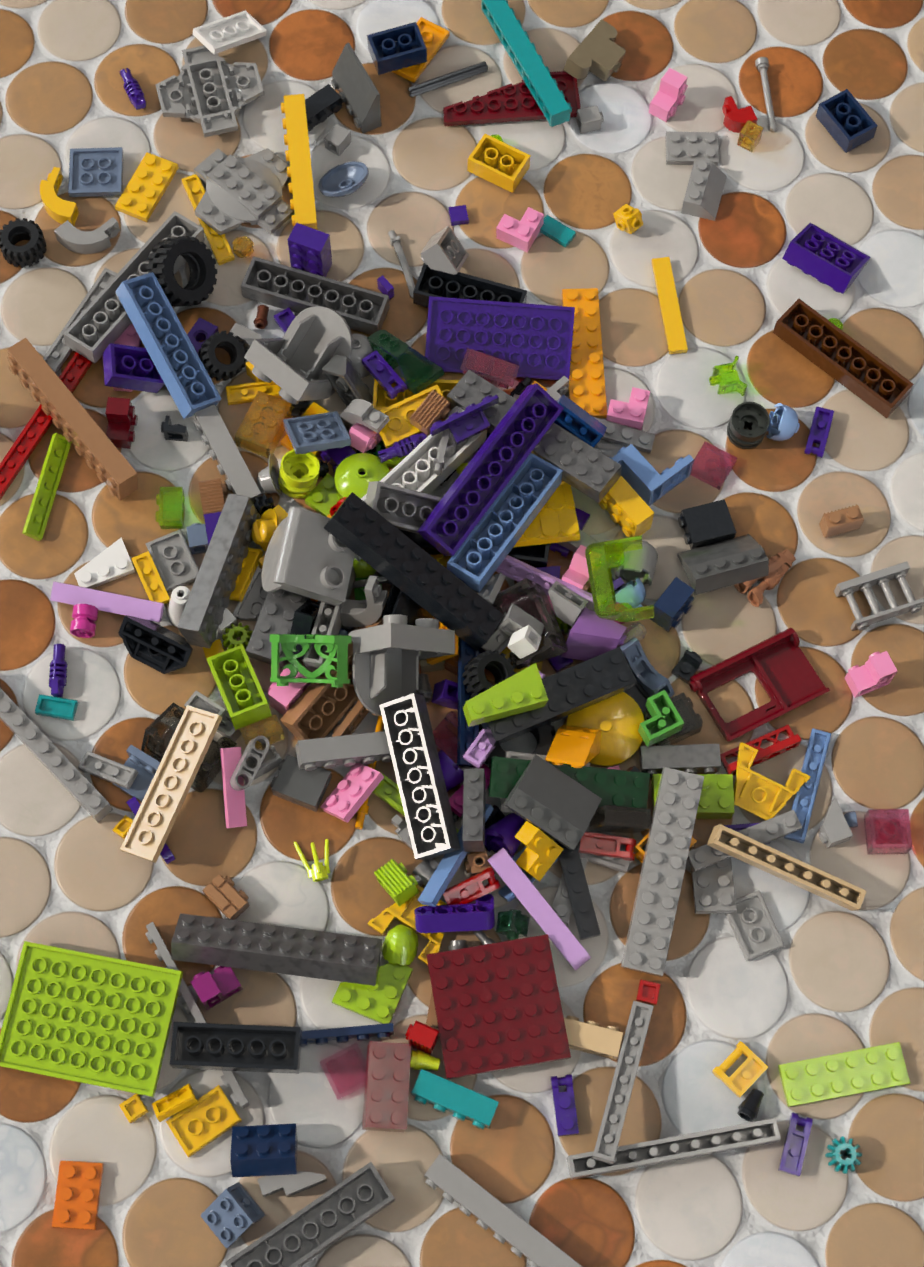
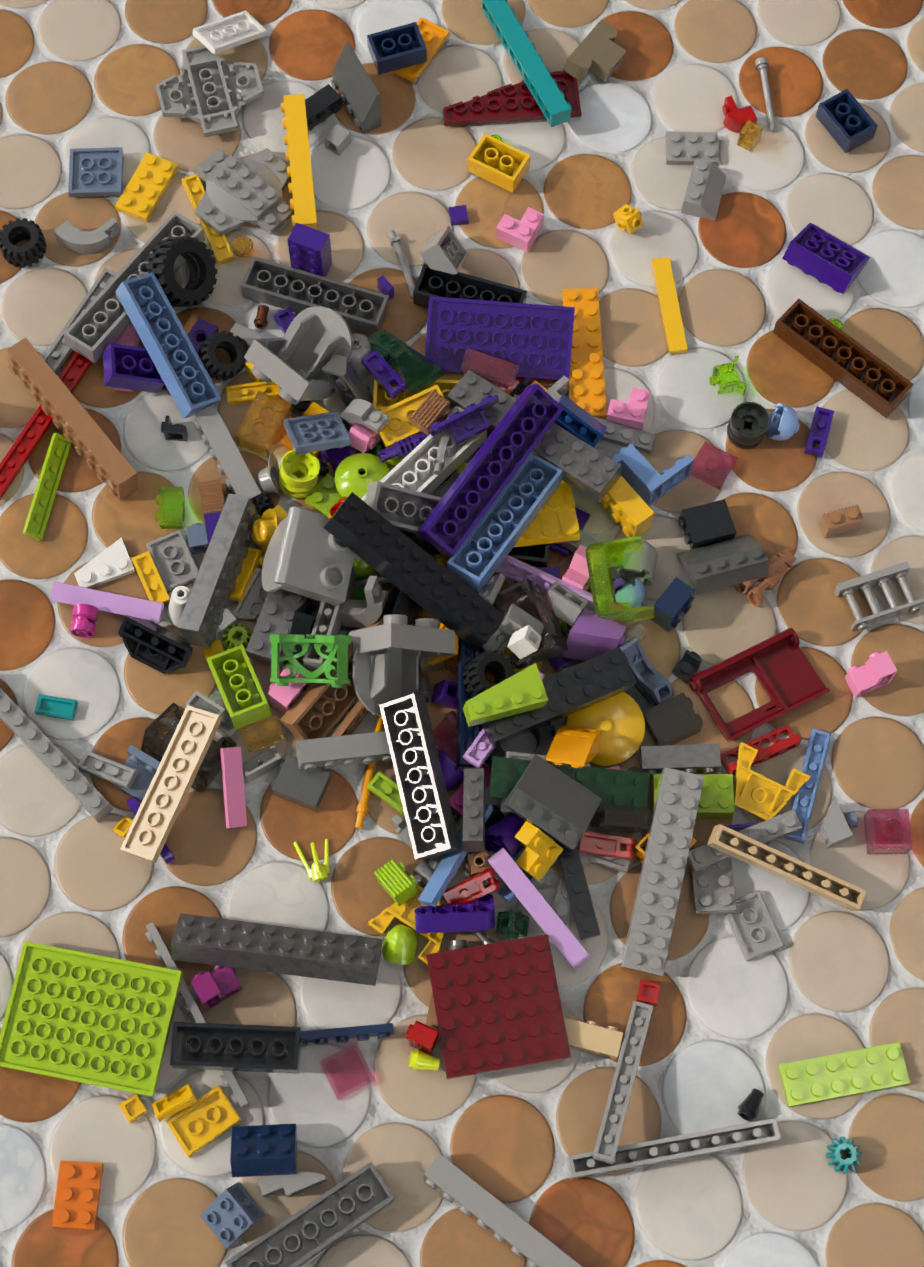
(57, 208): yellow arch -> none
(58, 671): dark purple hinge -> none
(121, 422): dark red brick -> none
(133, 89): dark purple hinge -> none
(226, 897): medium nougat brick -> none
(256, 756): light grey beam -> none
(343, 179): sand blue dish -> none
(352, 792): bright pink plate -> none
(376, 1001): lime plate -> none
(386, 1086): brick -> none
(447, 79): black axle -> none
(455, 1099): teal brick -> none
(557, 231): teal tile -> none
(564, 1106): dark purple plate -> none
(589, 119): light grey brick -> none
(664, 720): bright green brick -> none
(669, 95): bright pink brick -> none
(747, 1072): yellow plate -> none
(795, 1145): plate -> none

